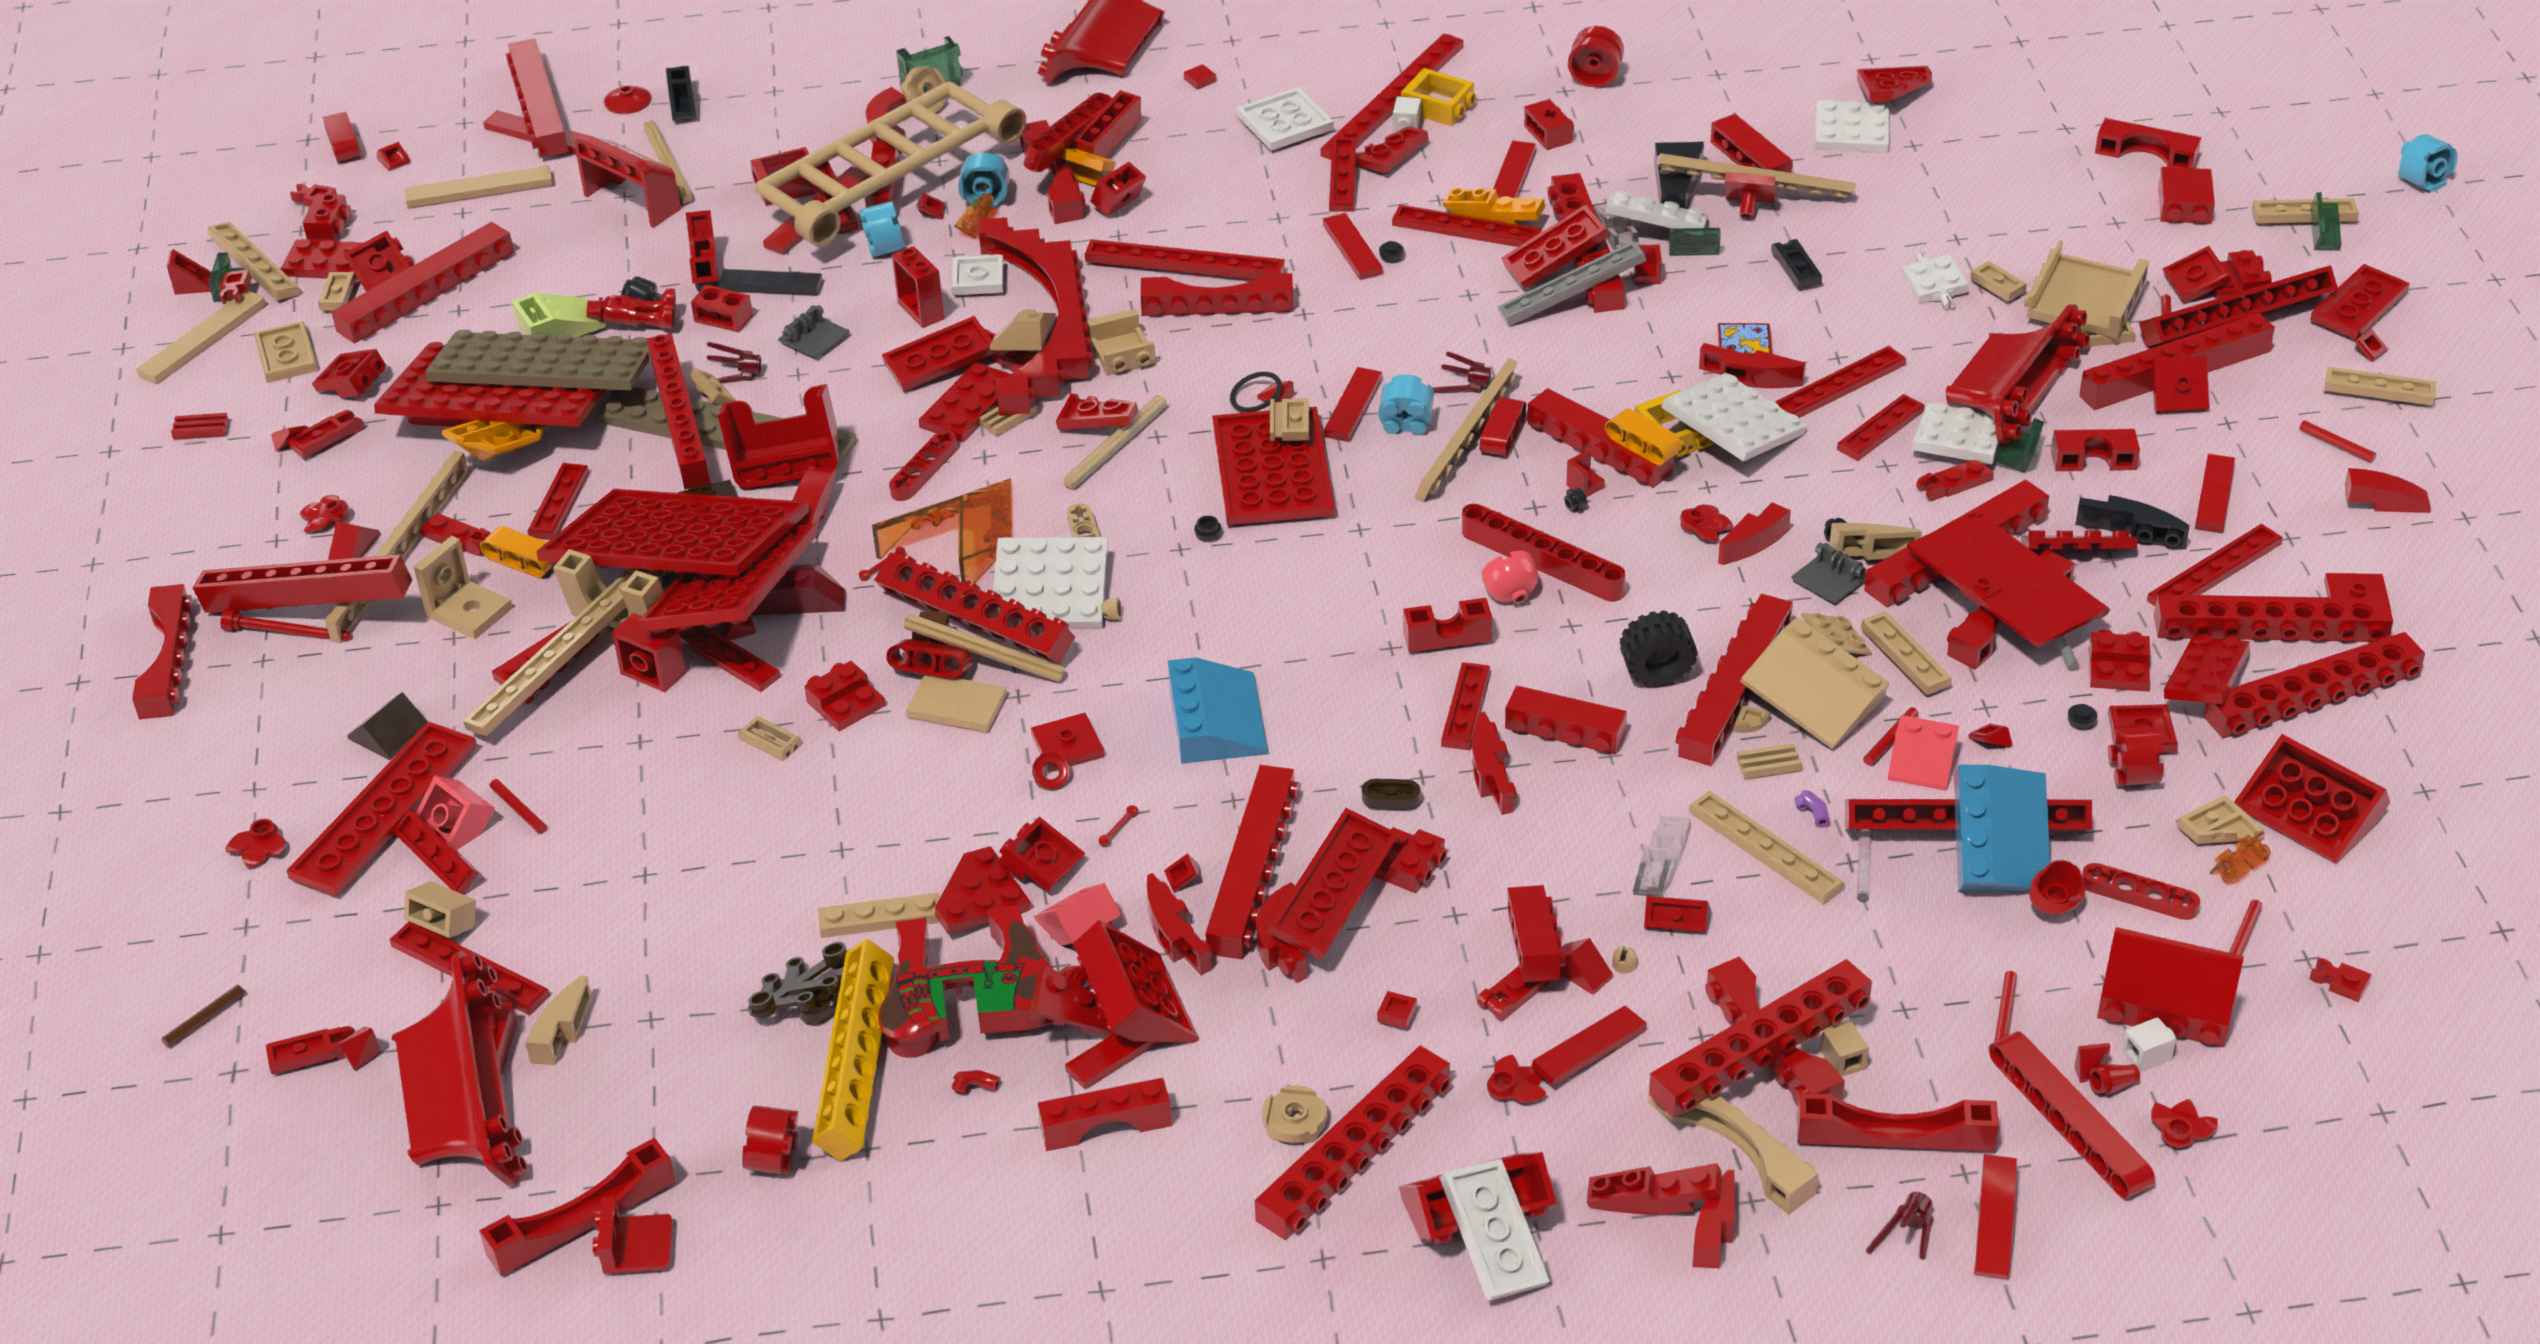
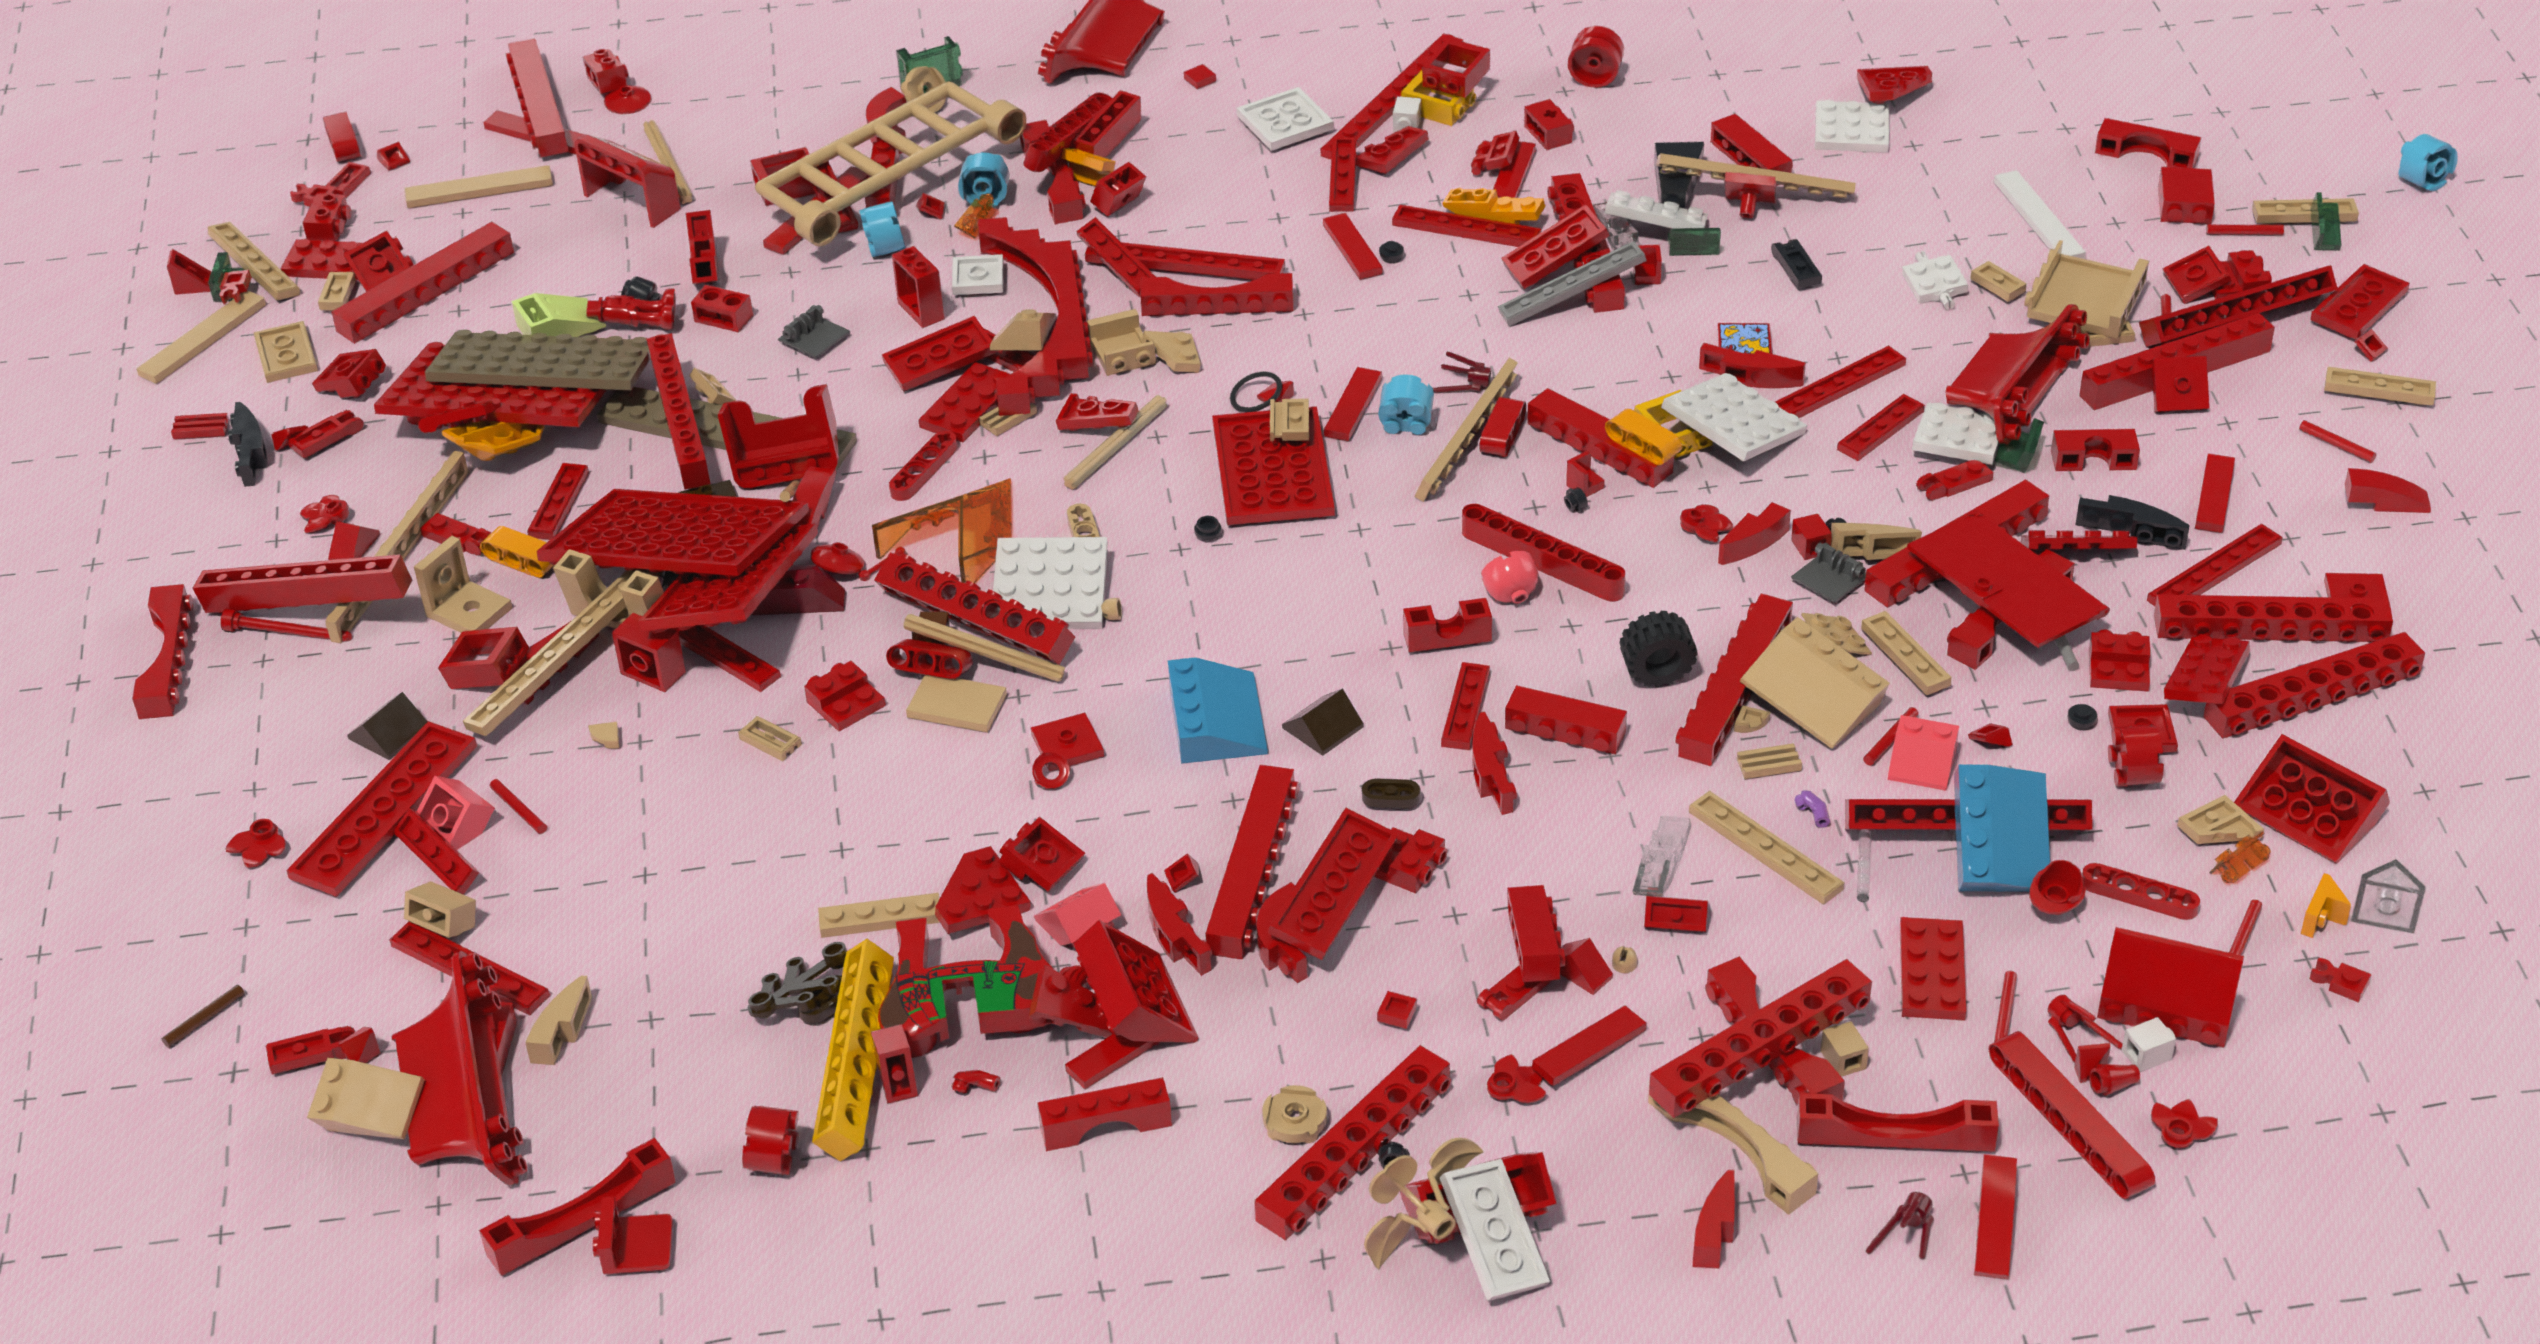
(248, 444): none -> black slope
(349, 178): none -> red tile
(365, 1099): none -> tan slope
(455, 417): none -> red hinge
(505, 649): none -> red window
(605, 70): none -> red brick
(605, 734): none -> tan tile
(680, 93): black slope -> none
(736, 631): red slope -> none
(747, 362): dark red plant -> none
(771, 282): black tile -> none
(789, 491): none -> tan bar
(837, 558): none -> red dish
(894, 1063): none -> red slope
(1114, 254): none -> red tile
(1131, 811): red hinge -> none
(1176, 349): none -> tan wing
(1325, 722): none -> dark brown slope
(1390, 1152): none -> black plate
(1431, 1214): none -> tan plant
(1461, 54): none -> red window
(1495, 153): none -> red plate
(1651, 1193): red slope -> none
(1808, 533): none -> red panel
(1932, 968): none -> red plate
(2037, 213): none -> white tile
(2067, 1013): none -> red plant
(2232, 229): none -> red bar
(2326, 904): none -> light orange slope
(2389, 898): none -> clear slope

